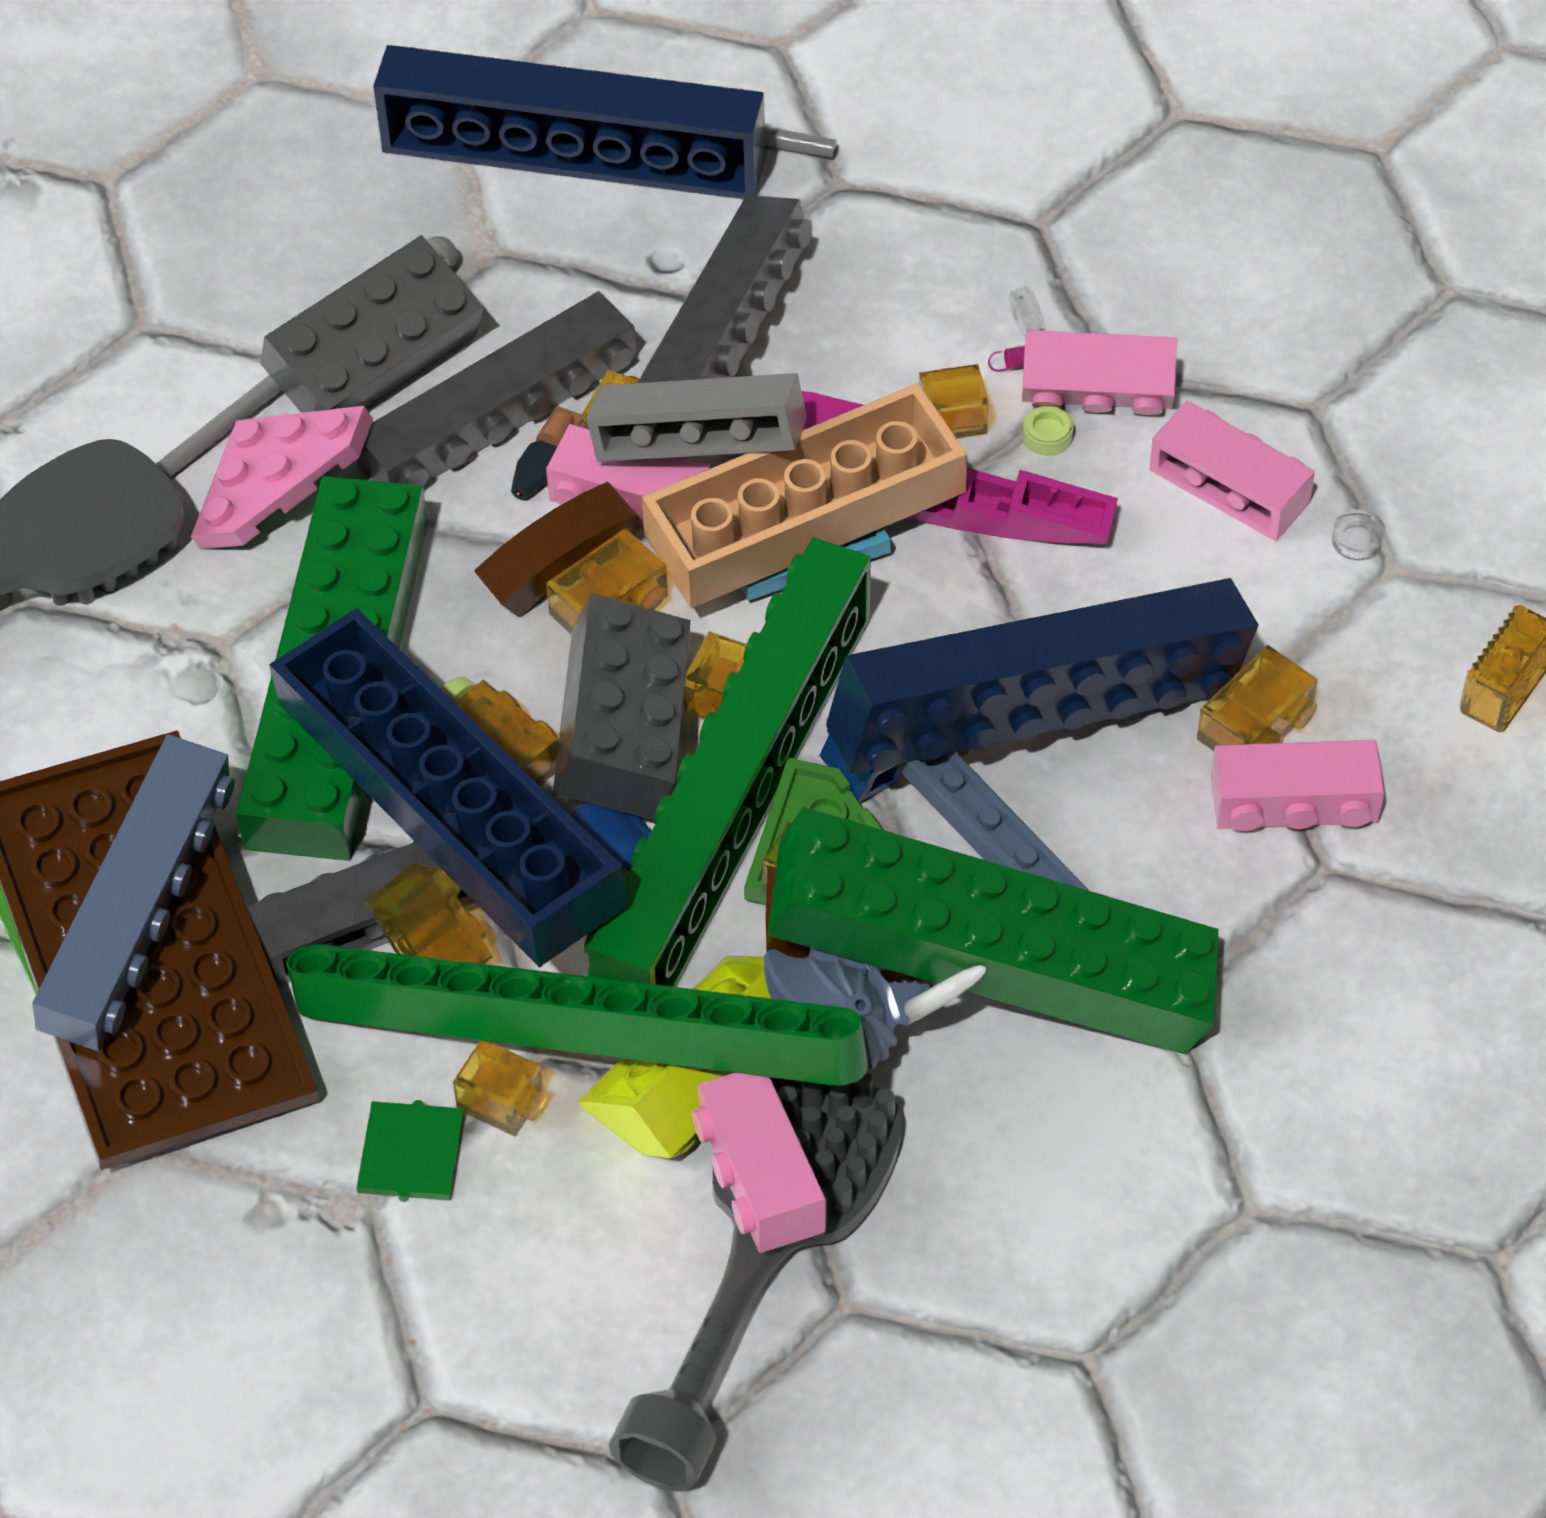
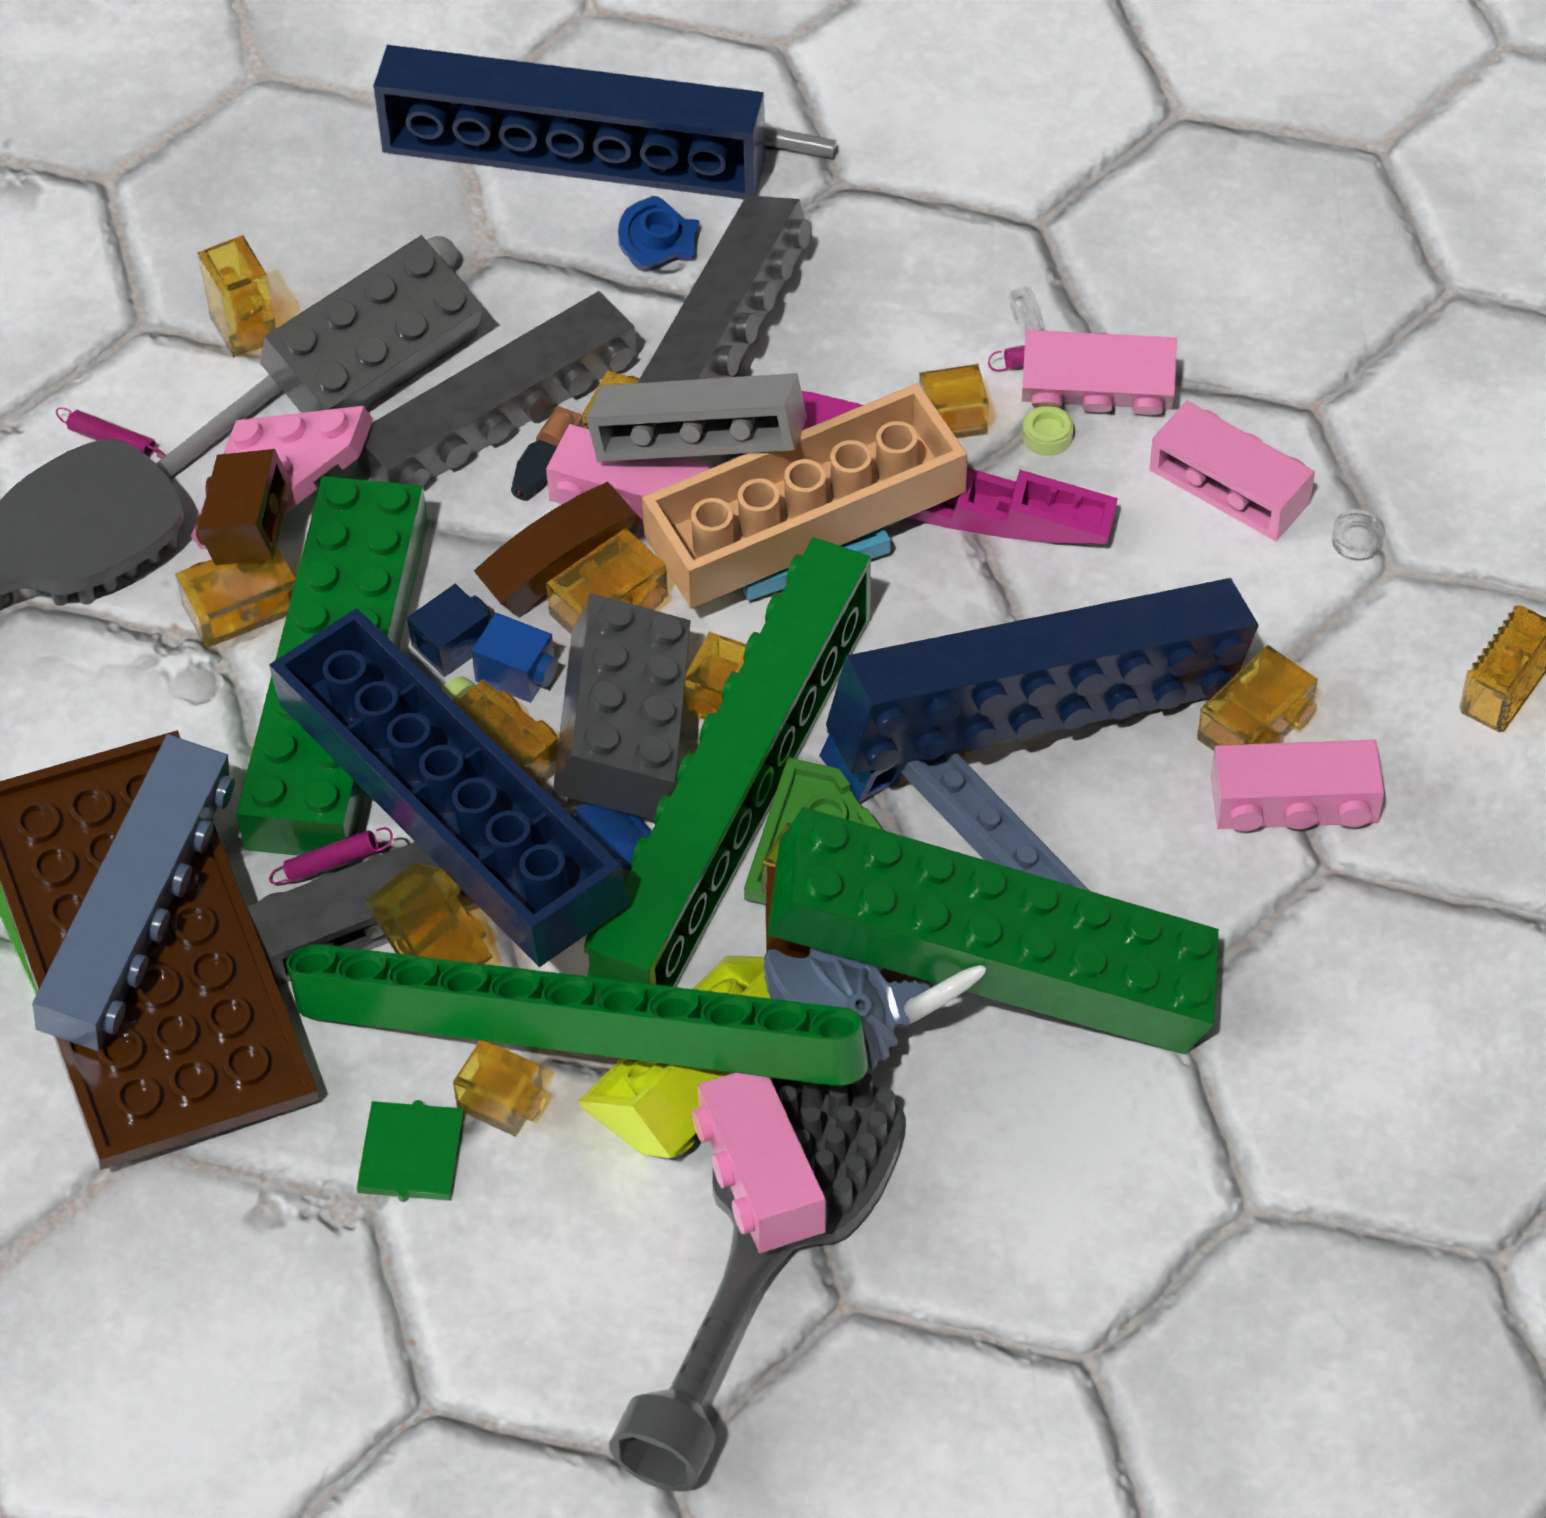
(101, 429): none -> dark pink piece
(235, 597): none -> clear yellow brick
(237, 295): none -> clear yellow brick
(244, 507): none -> reddish brown brick
(331, 856): none -> dark pink piece
(448, 628): none -> dark blue brick
(514, 657): none -> blue brick
(655, 233): none -> blue animal

